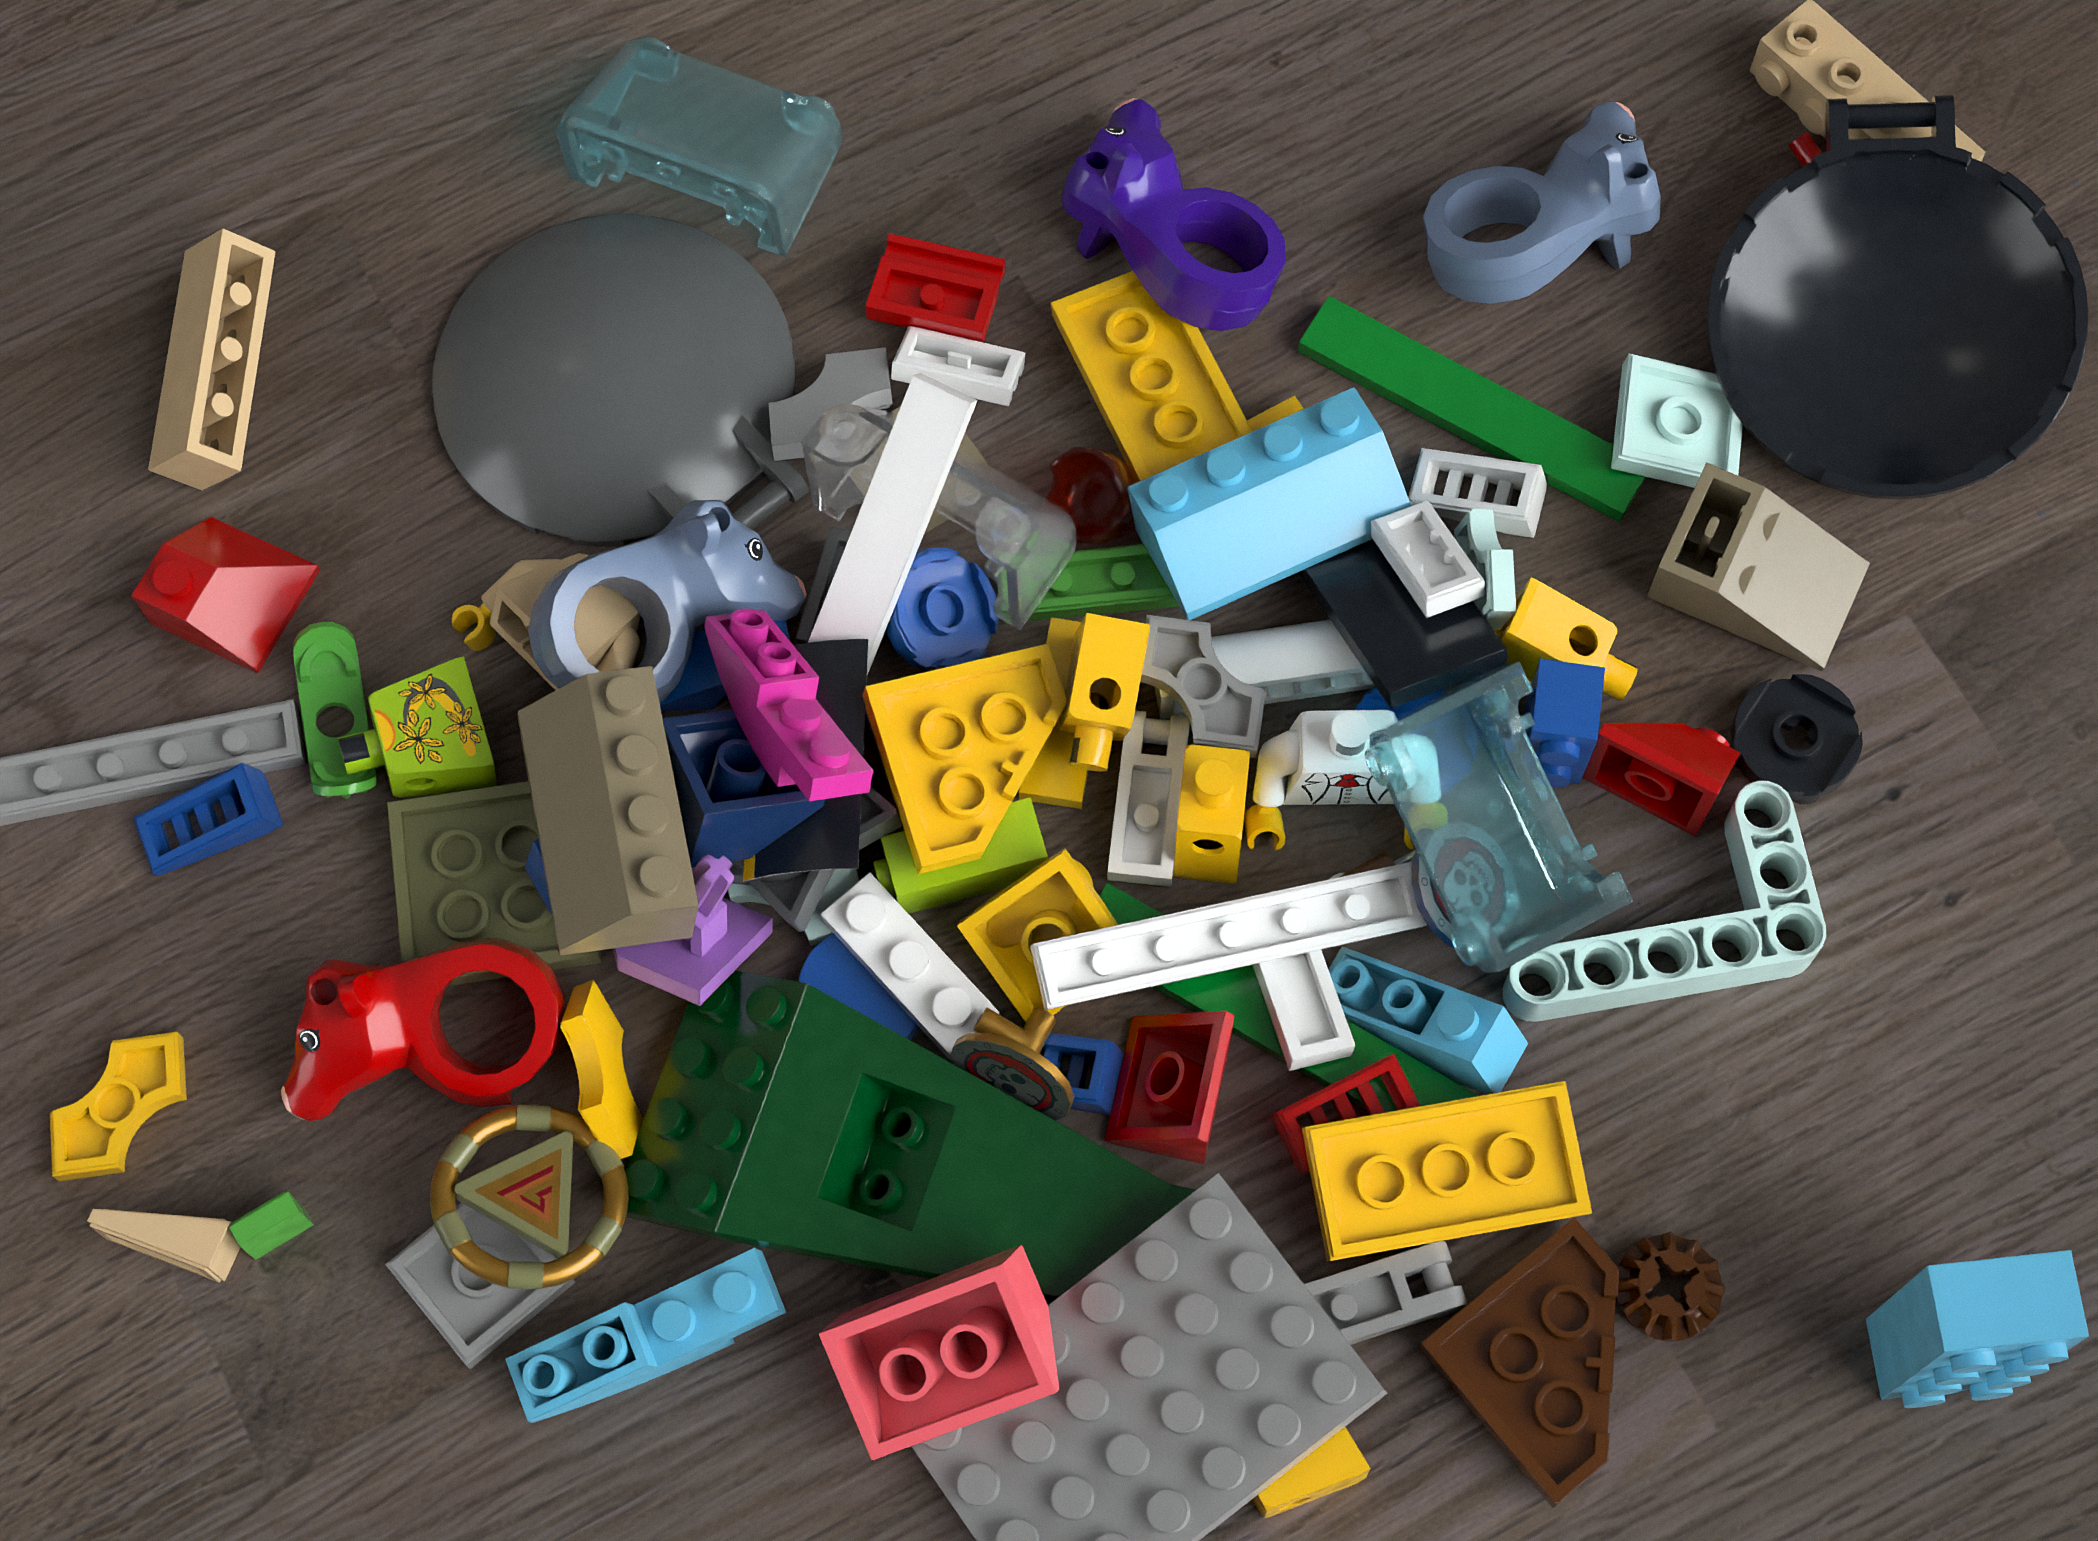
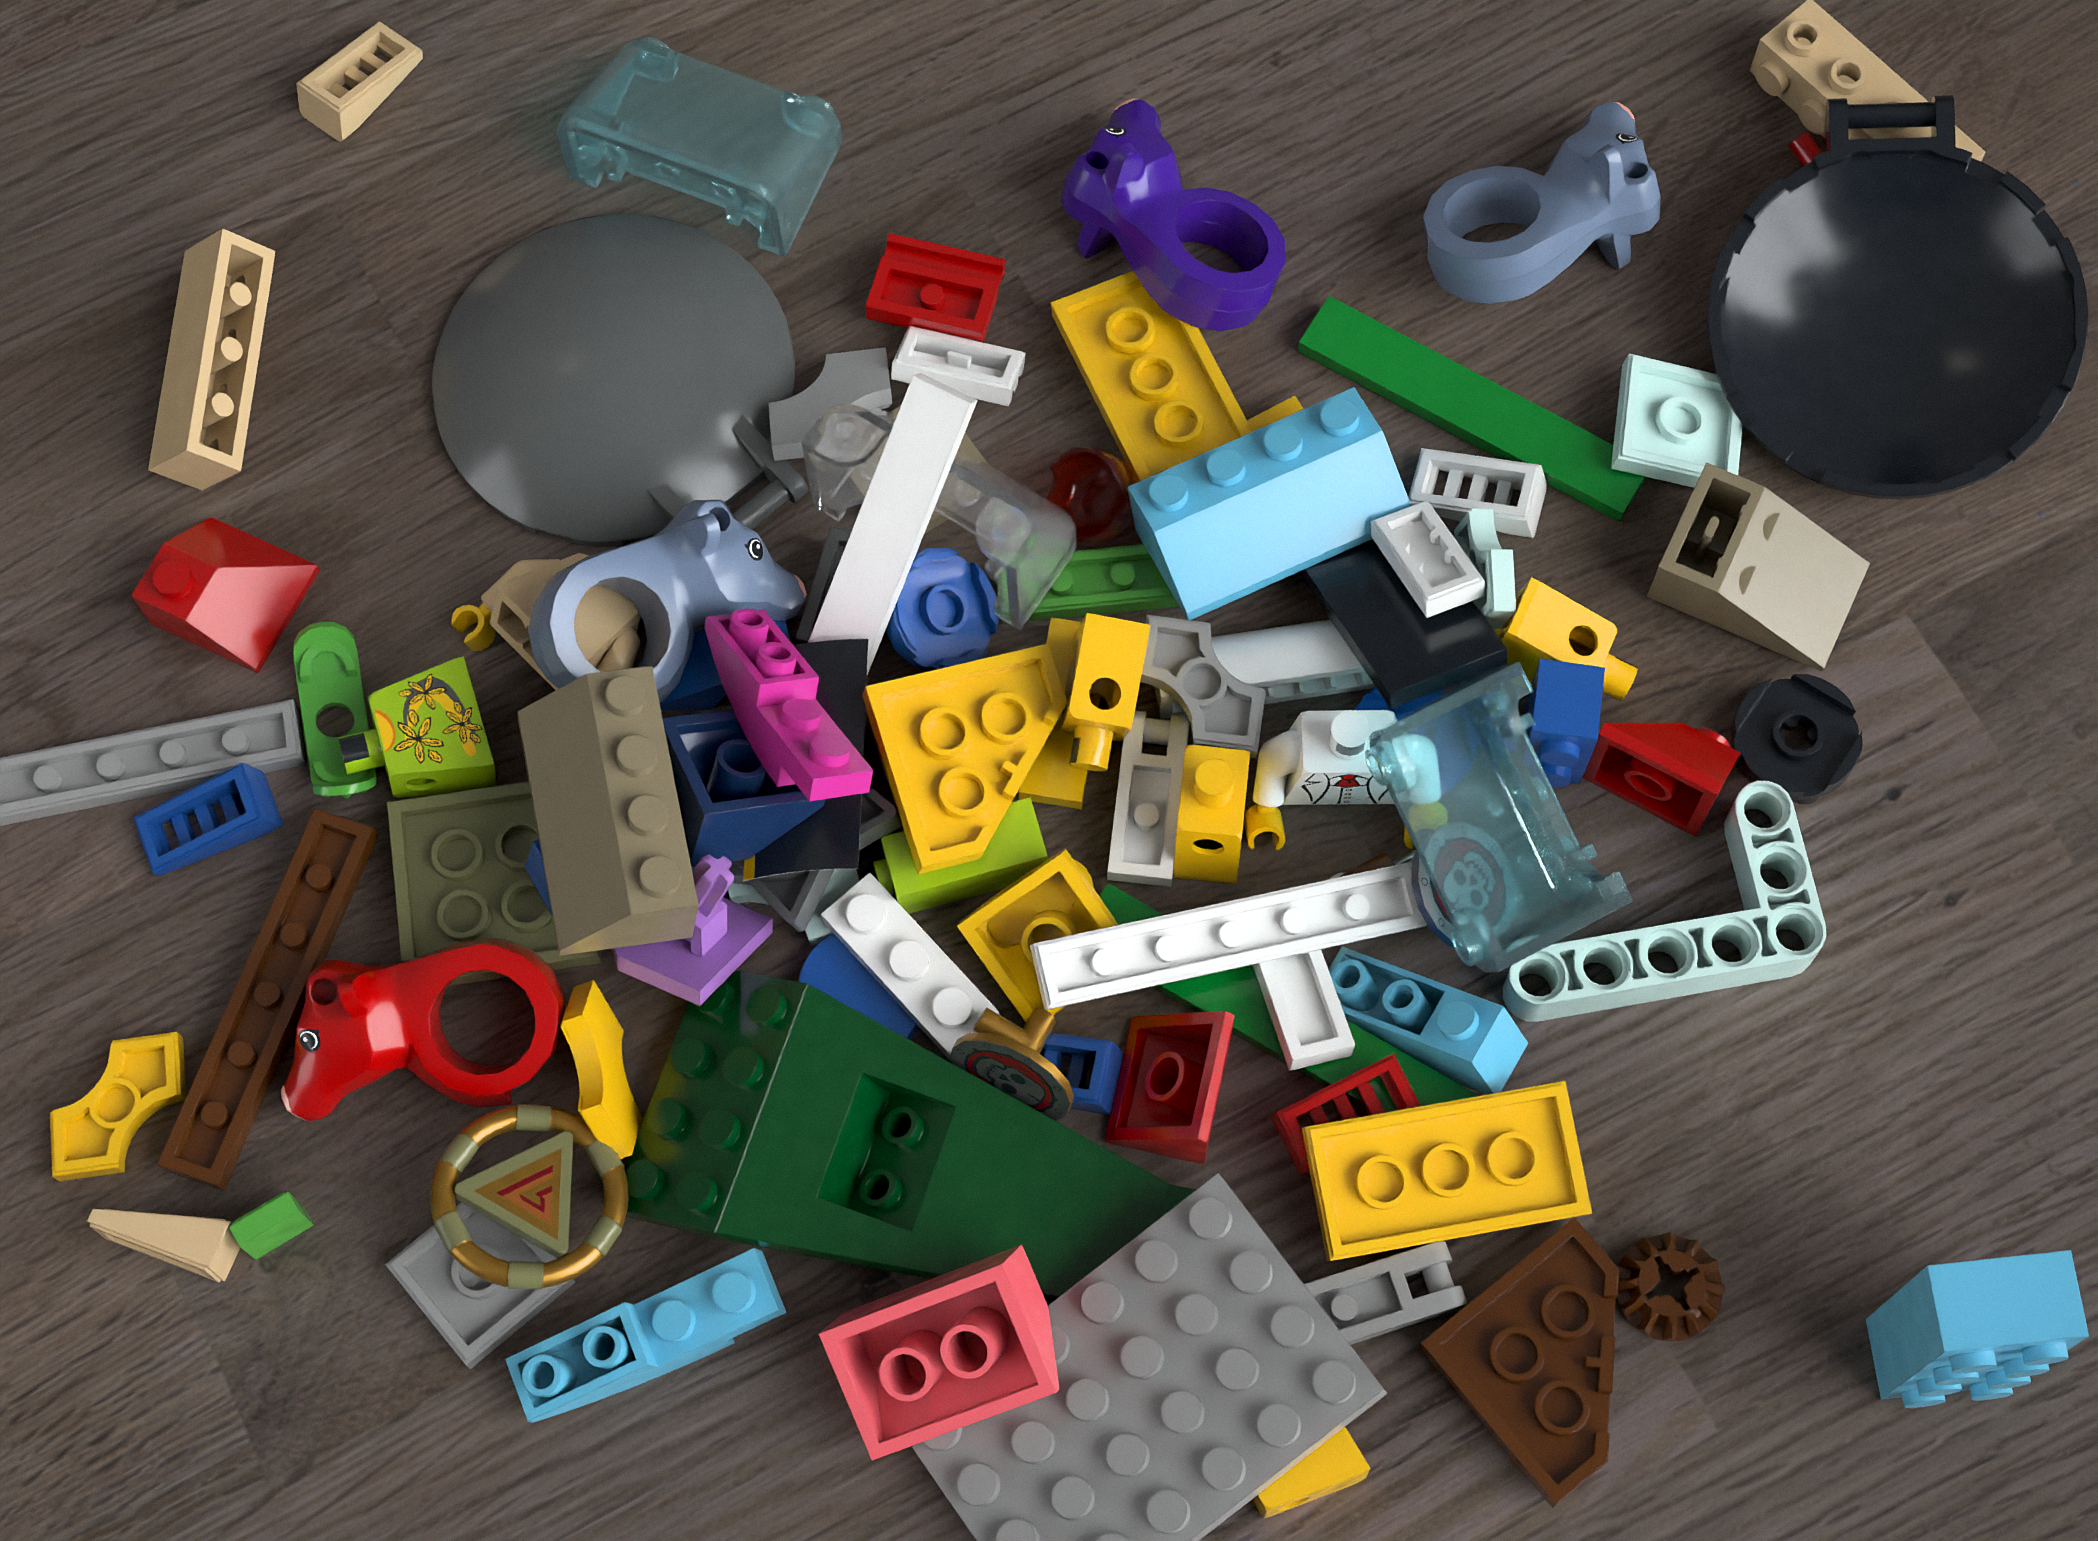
(267, 1000): none -> reddish brown plate
(342, 111): none -> tan slope

